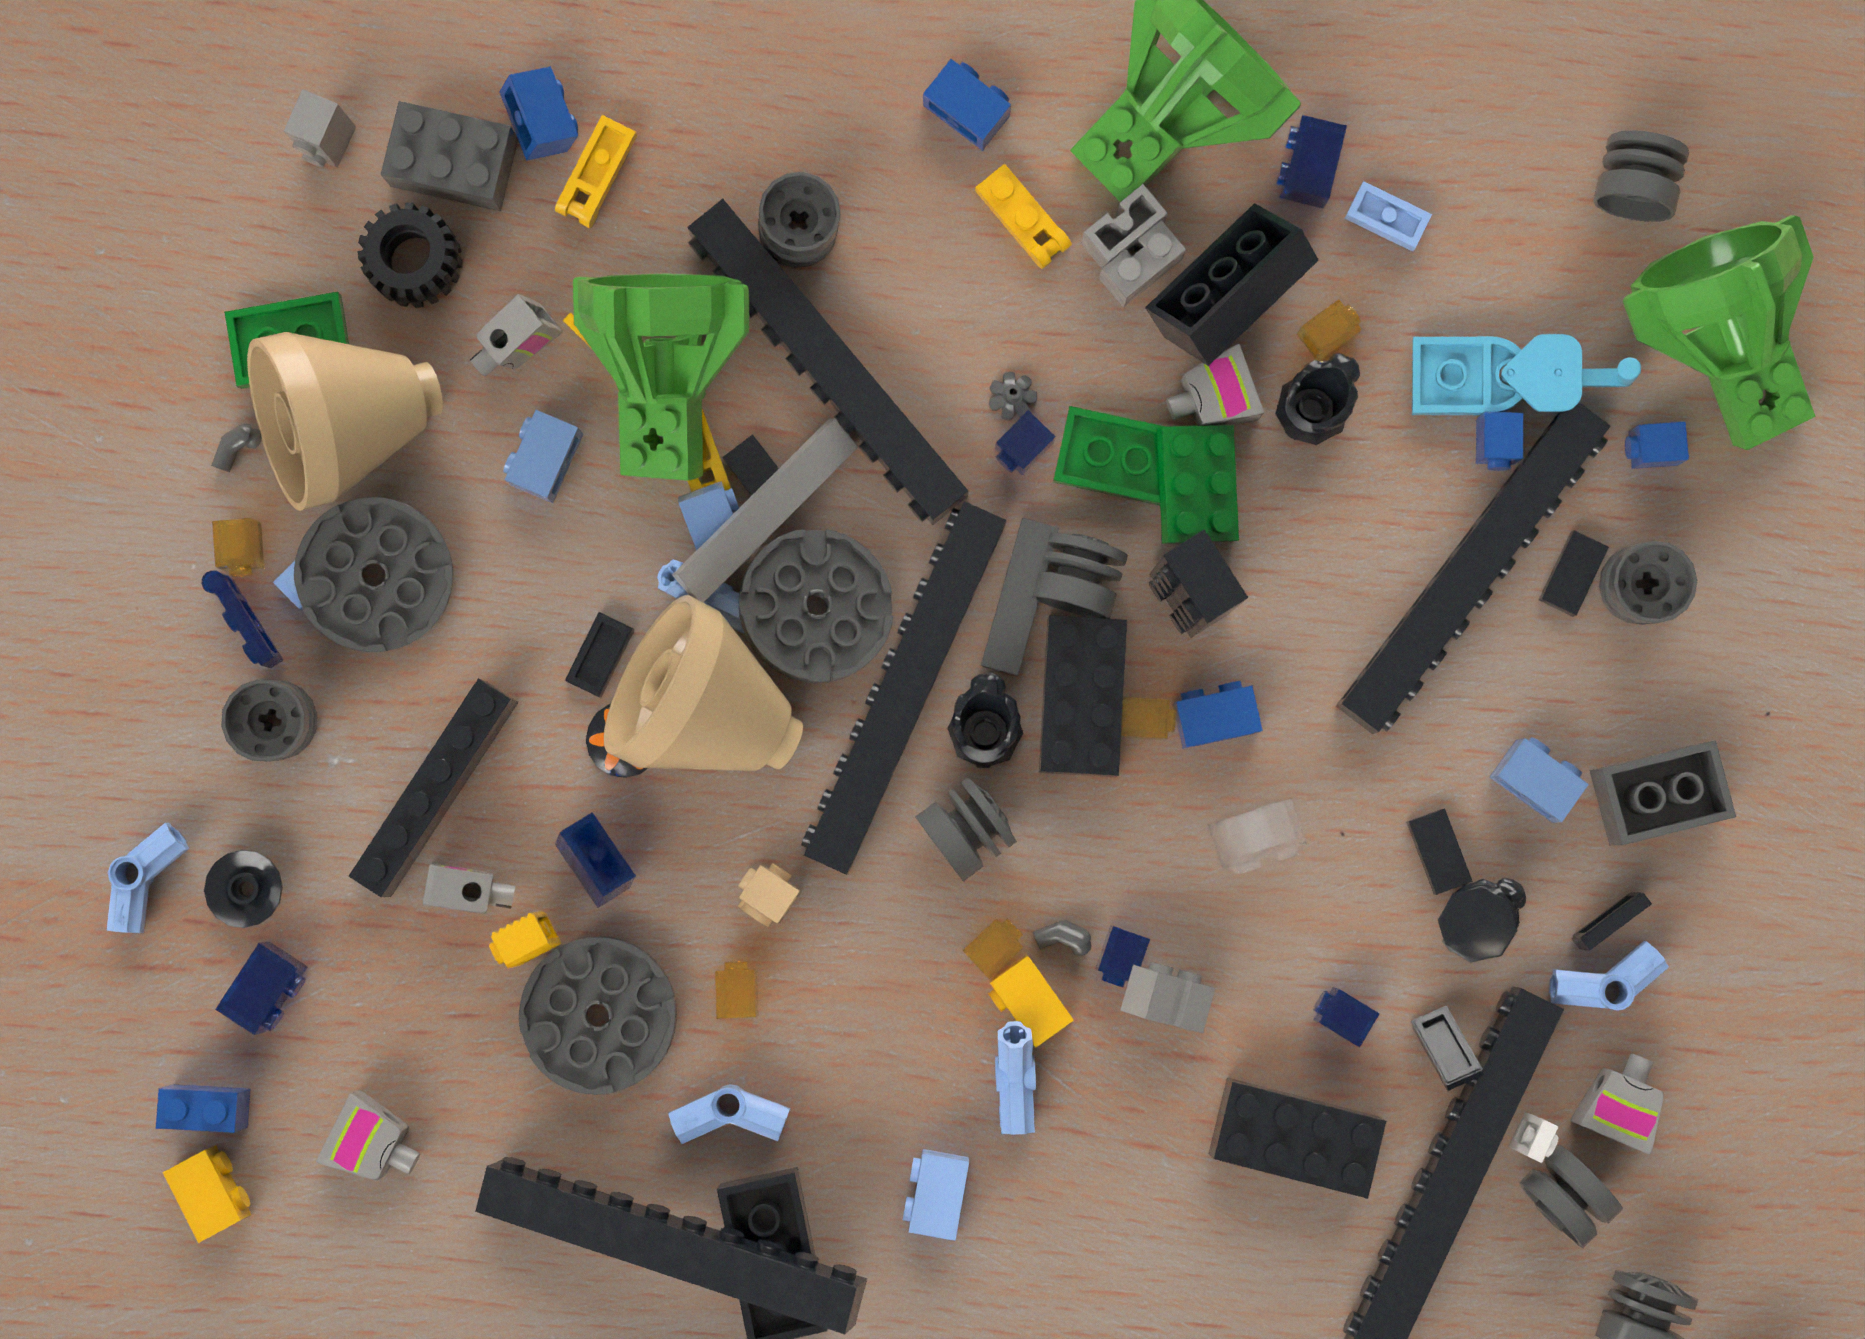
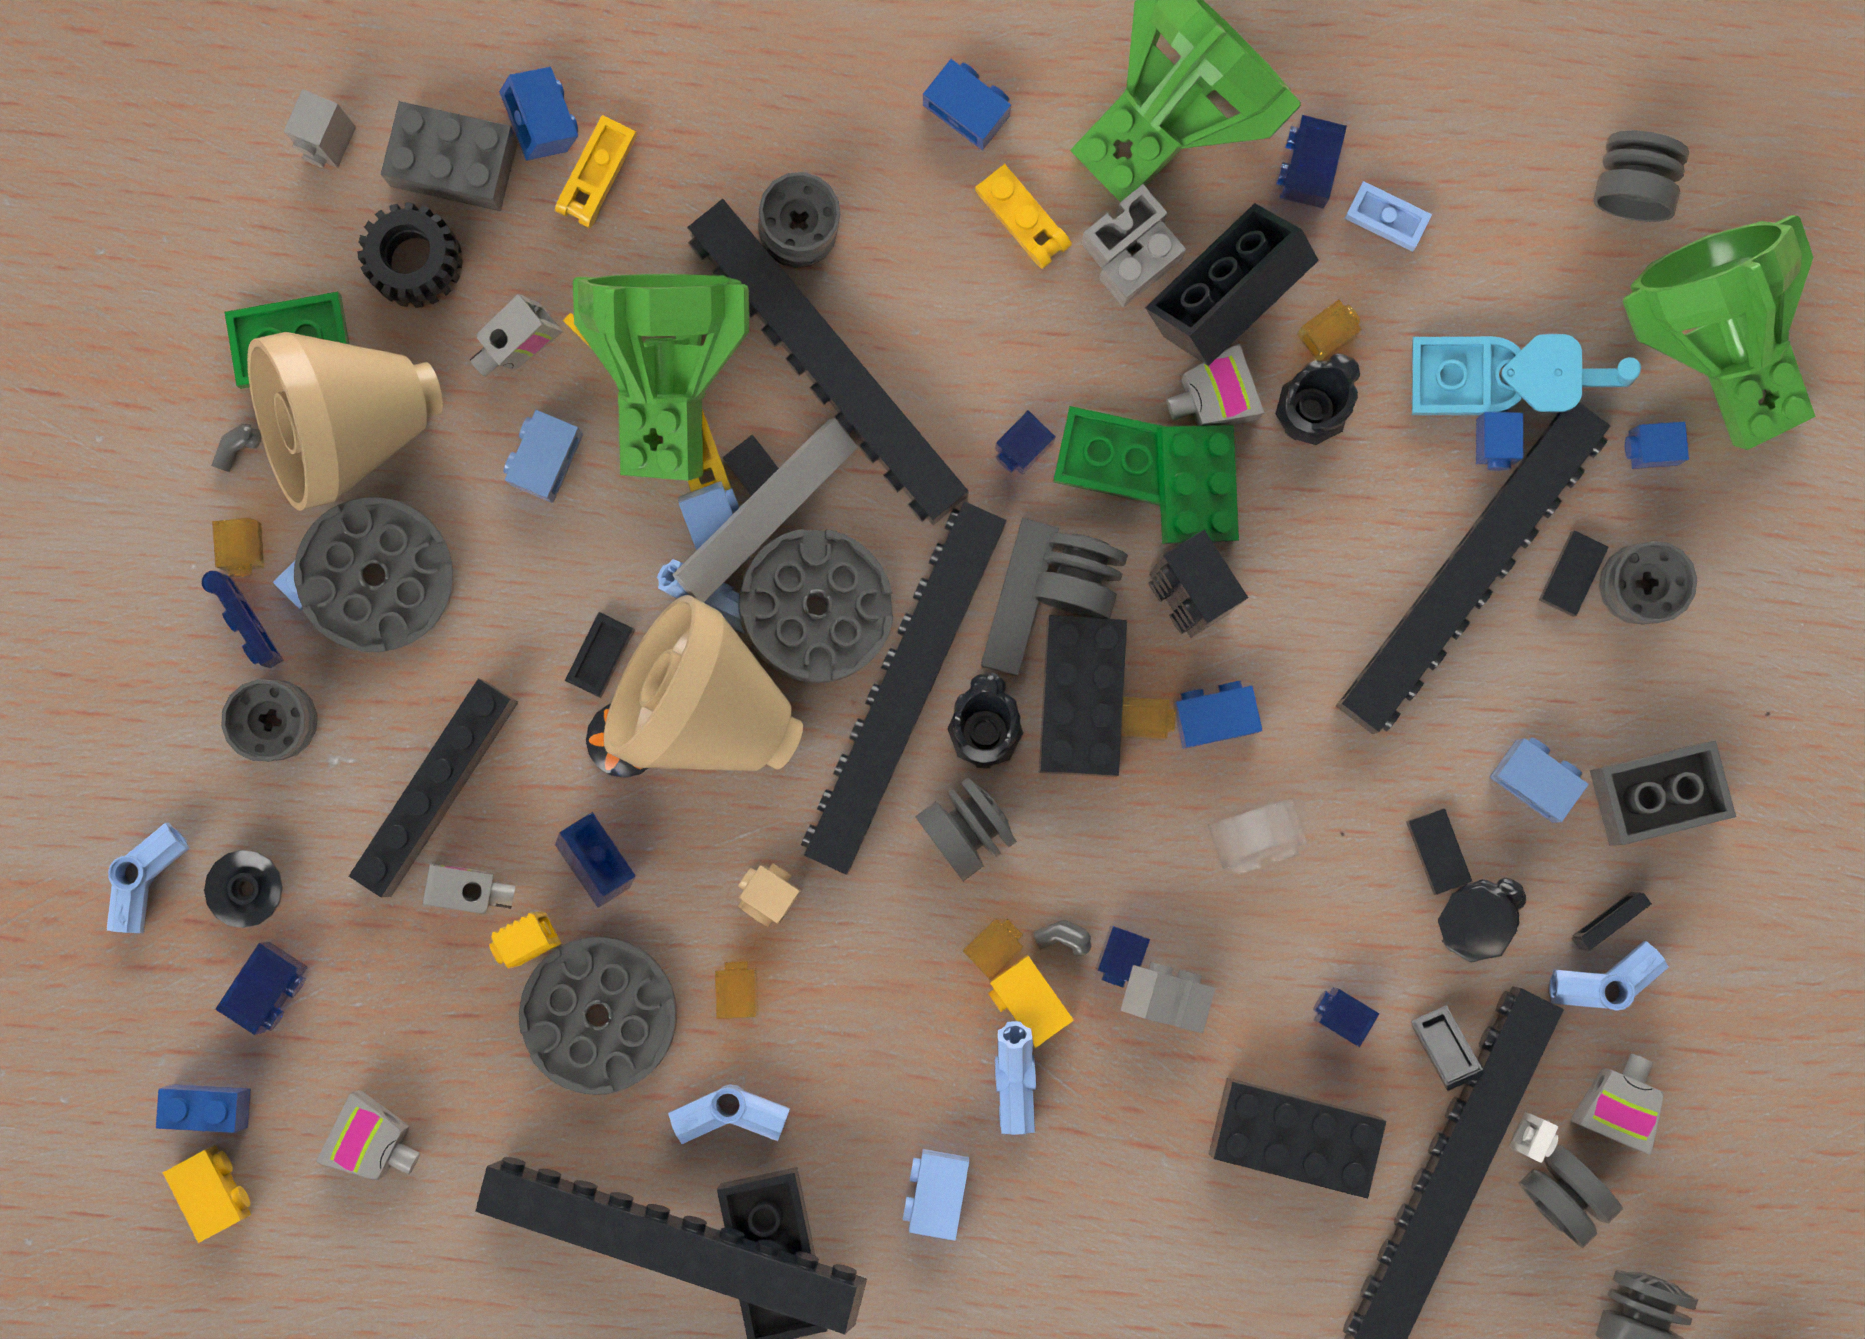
(1008, 402): dark grey plant -> none

